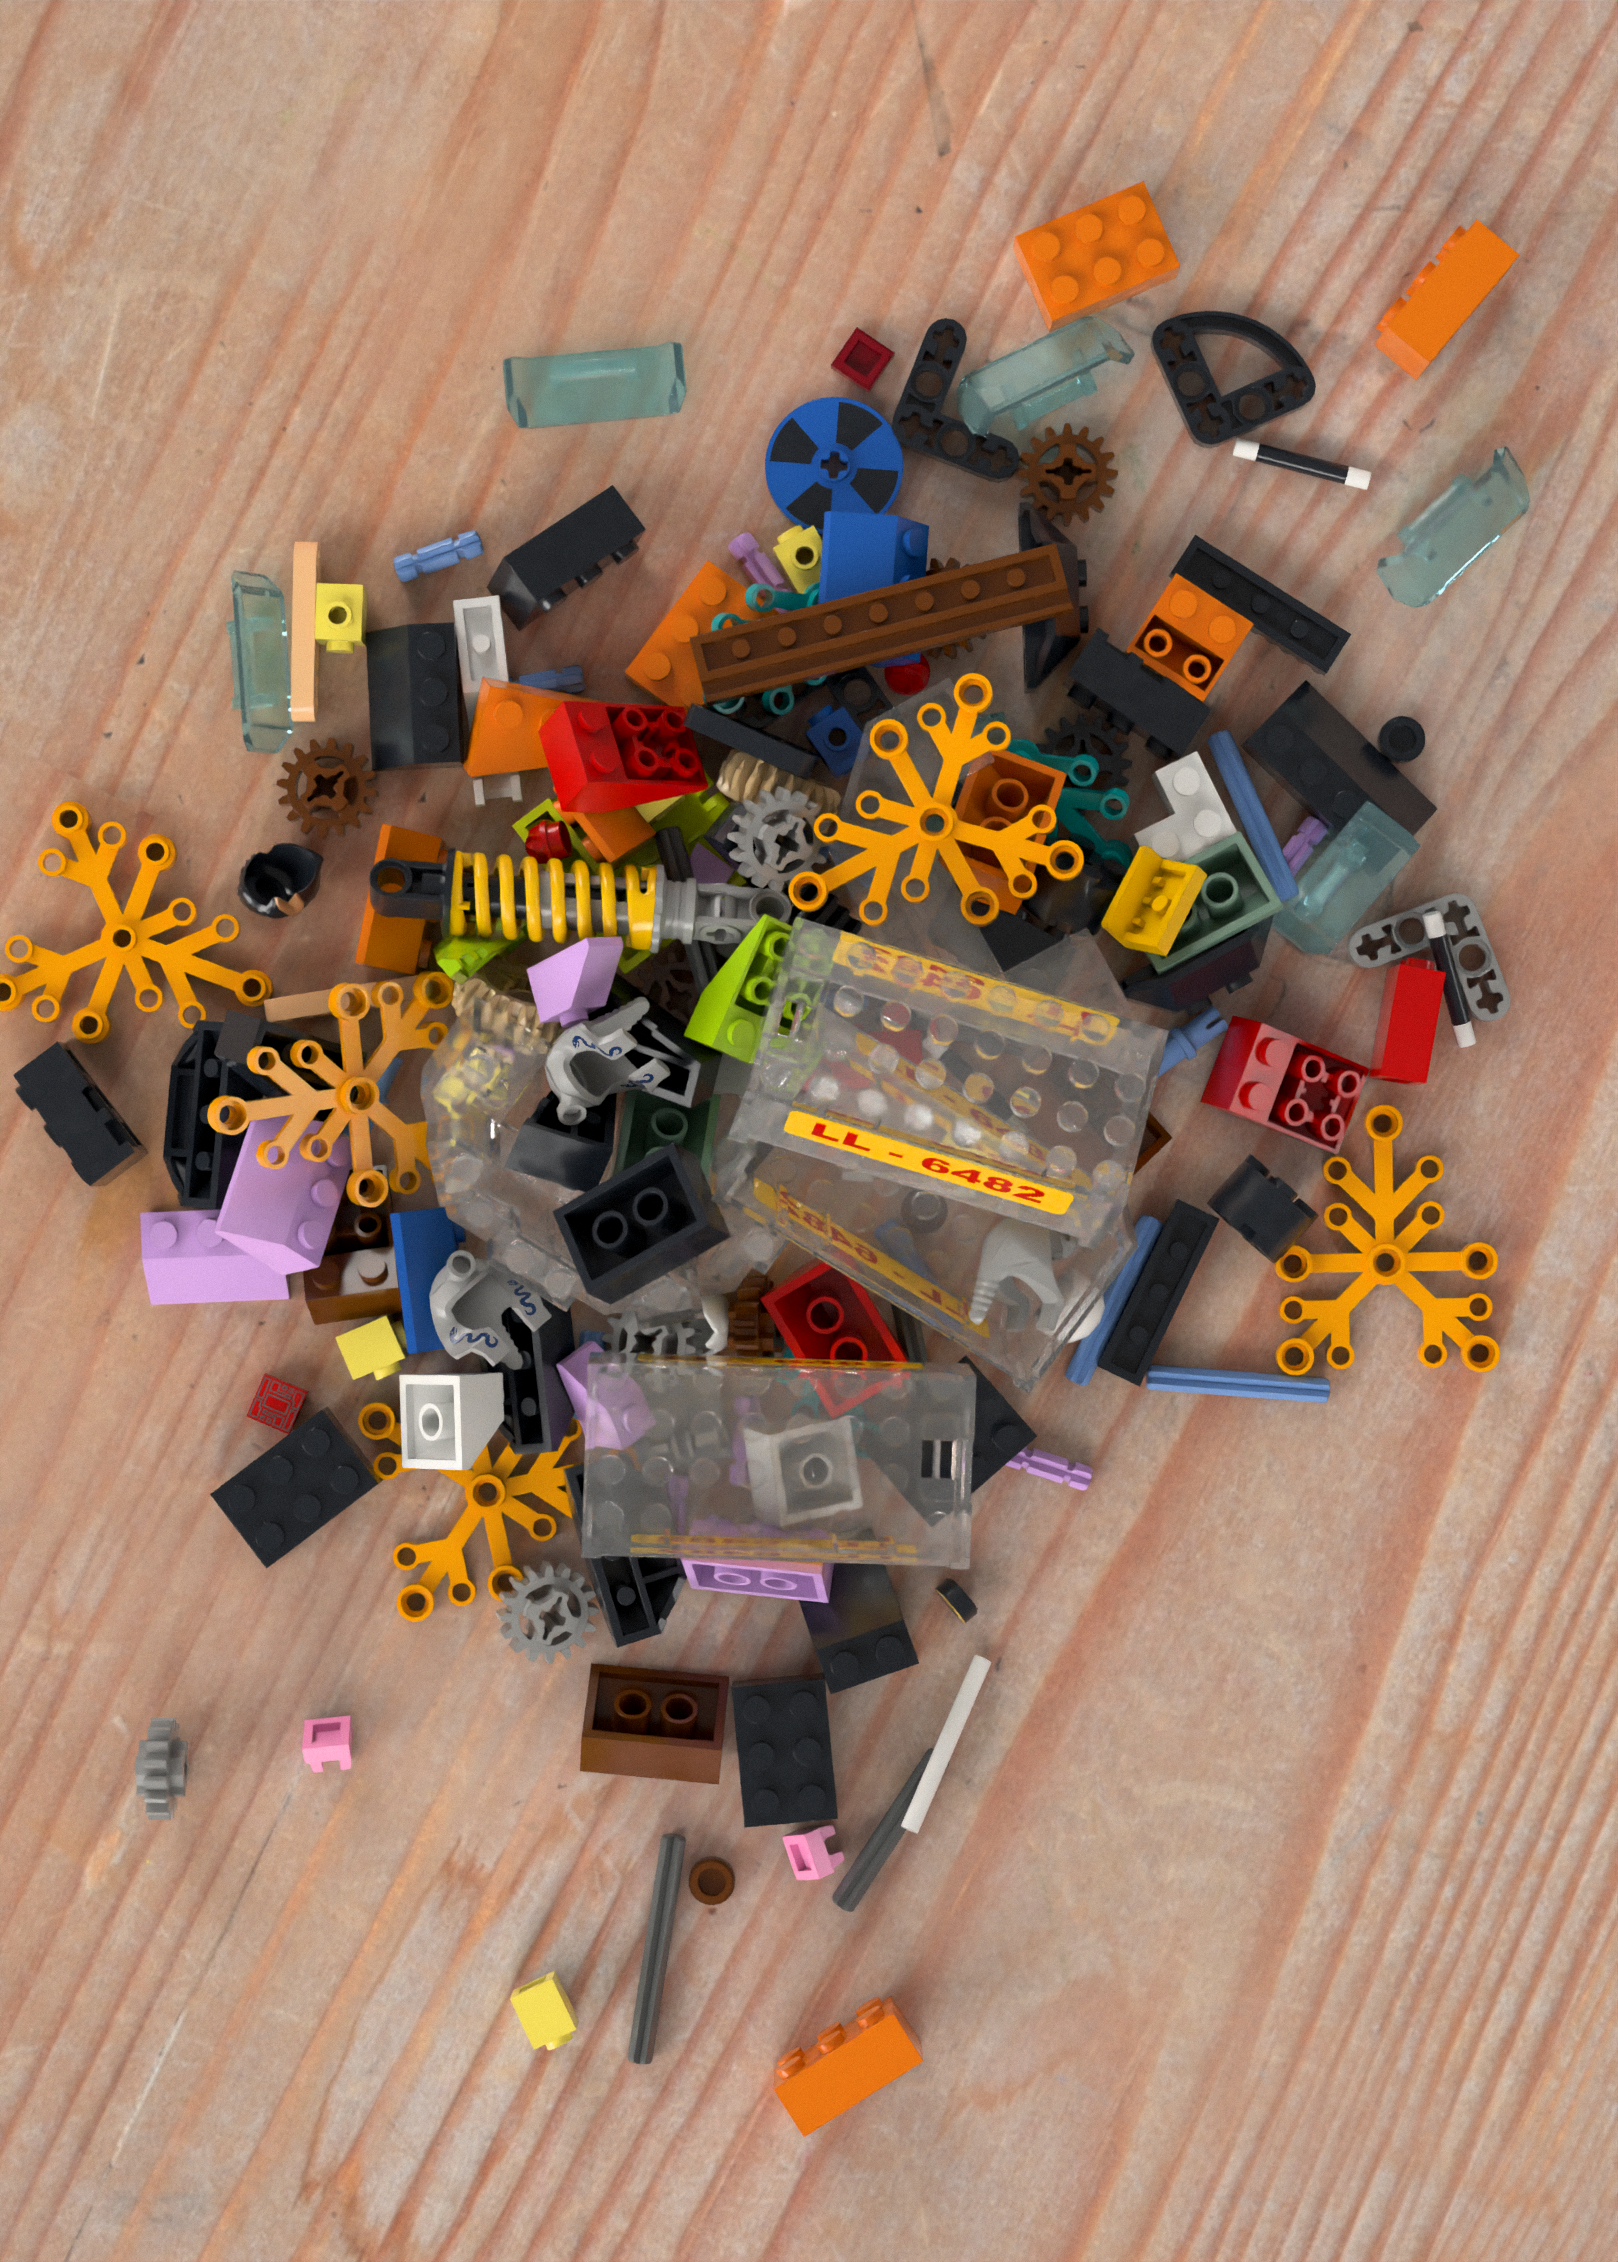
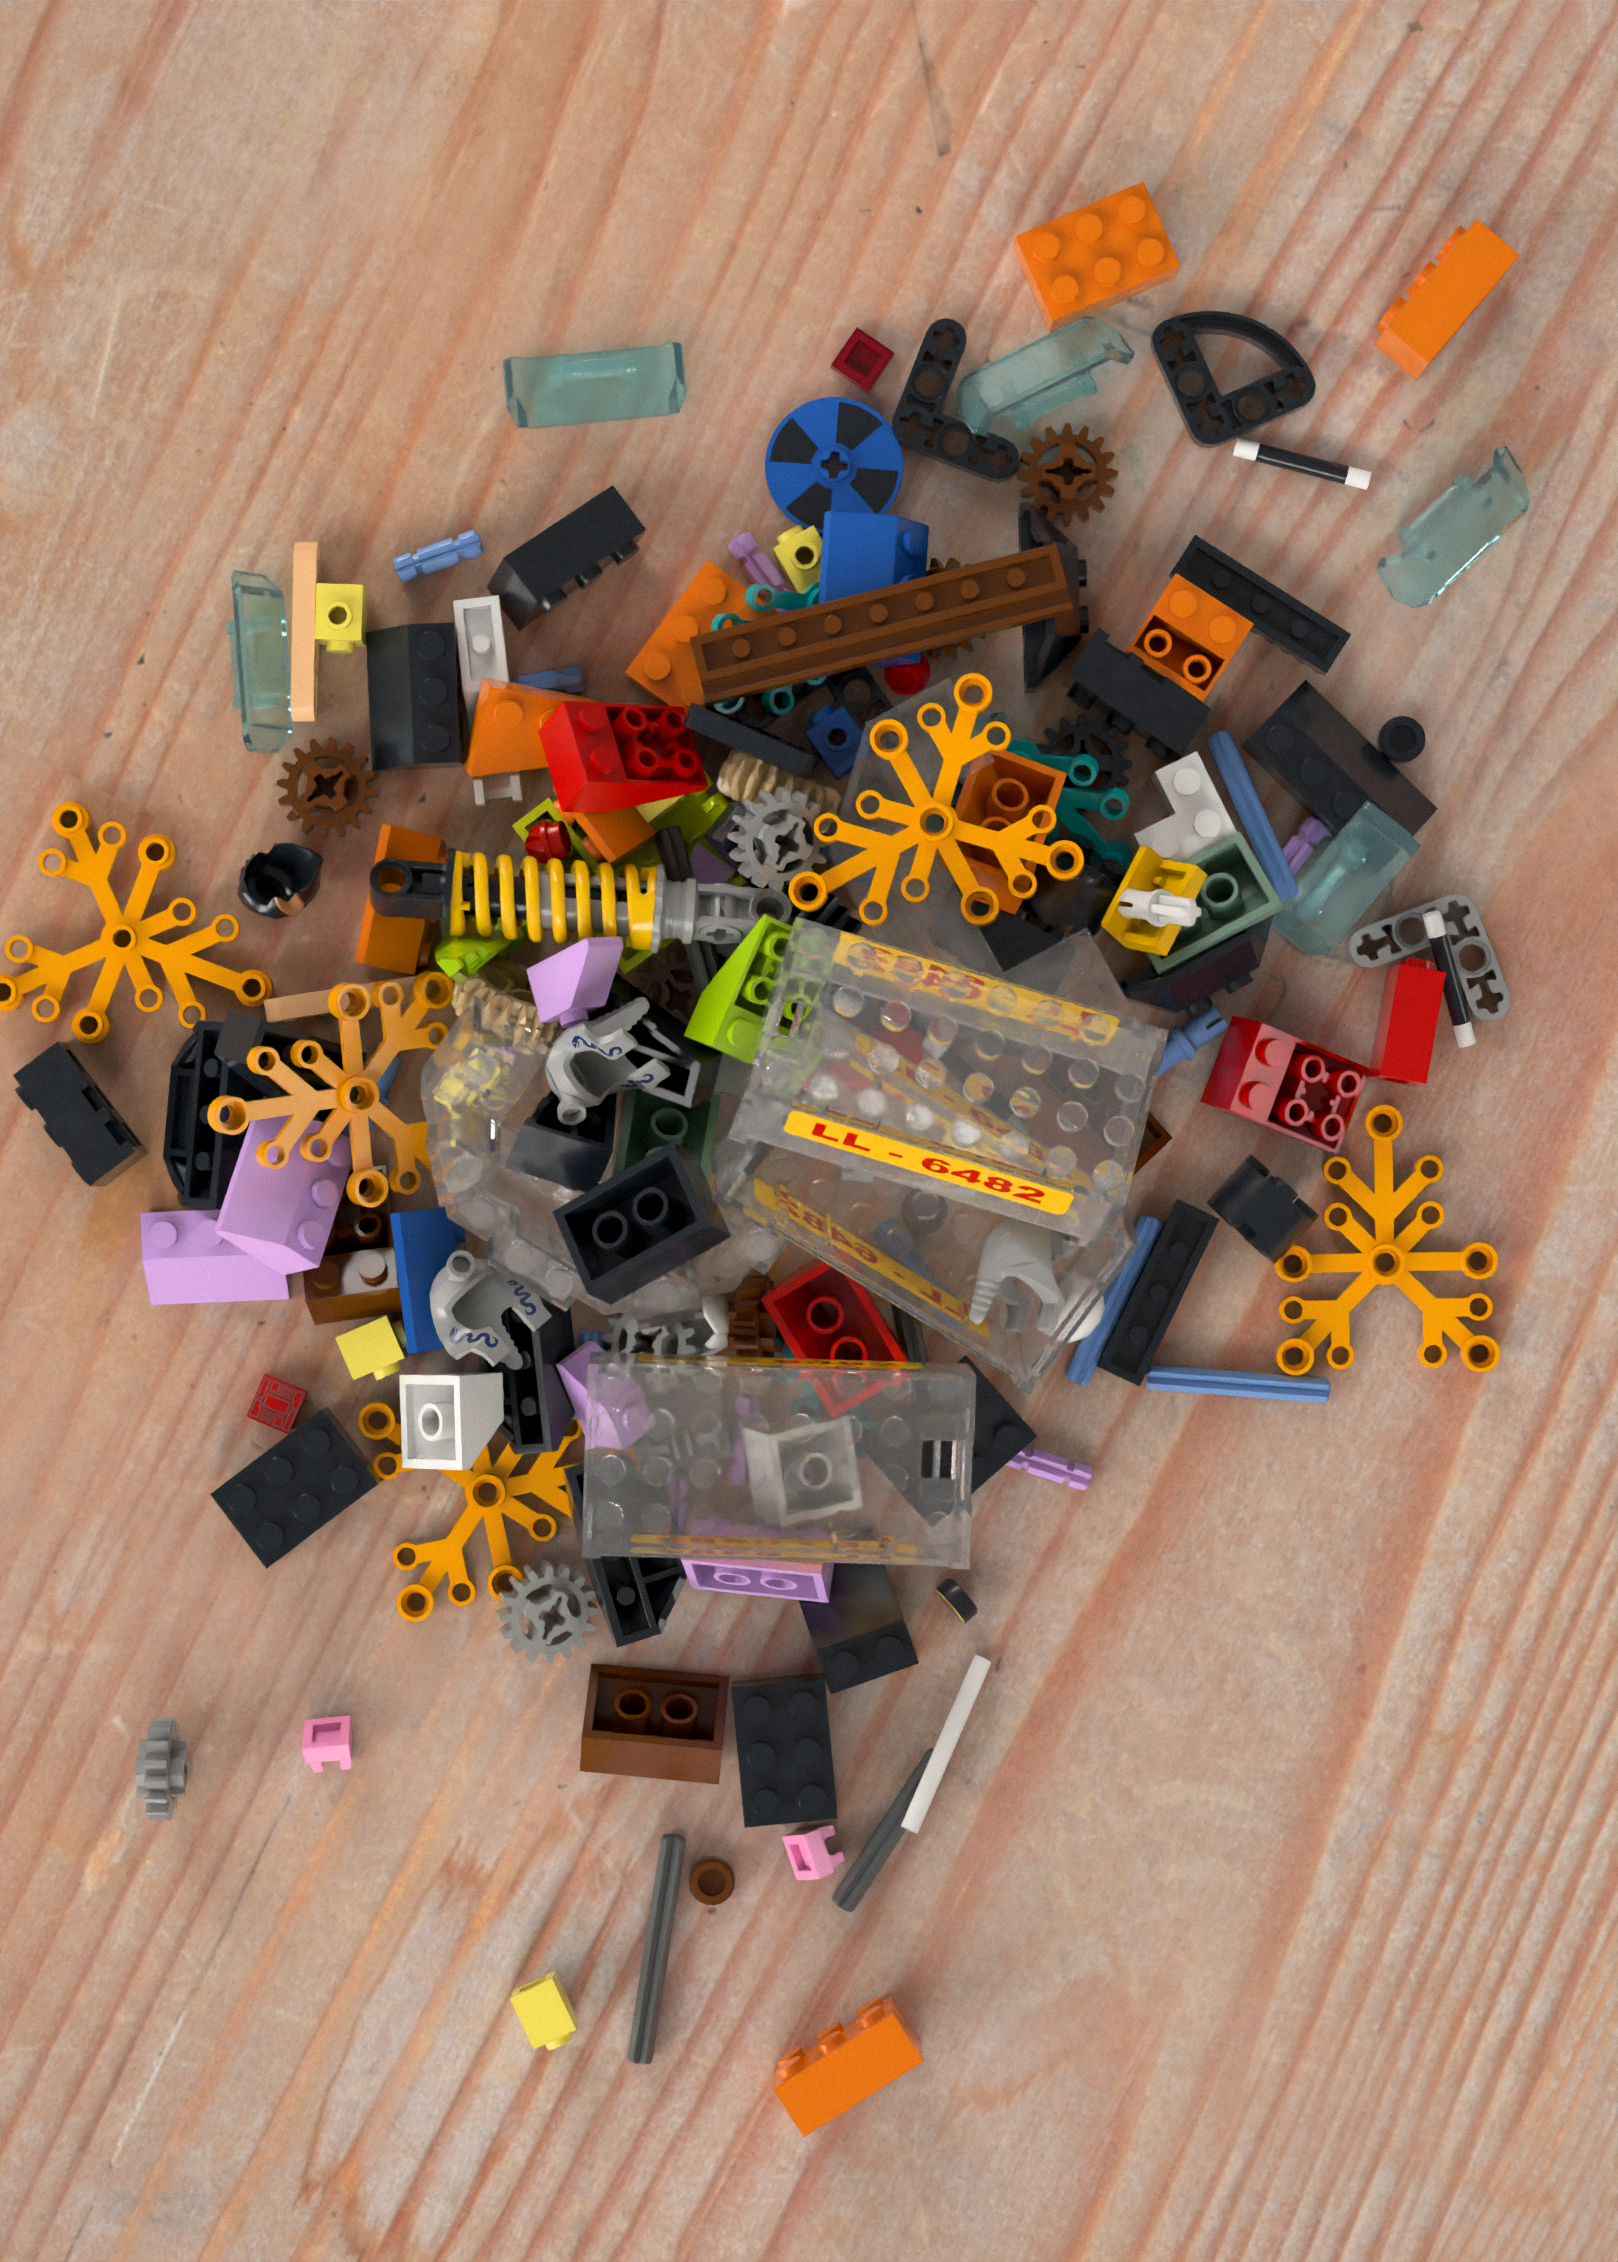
(1159, 907): none -> white axle

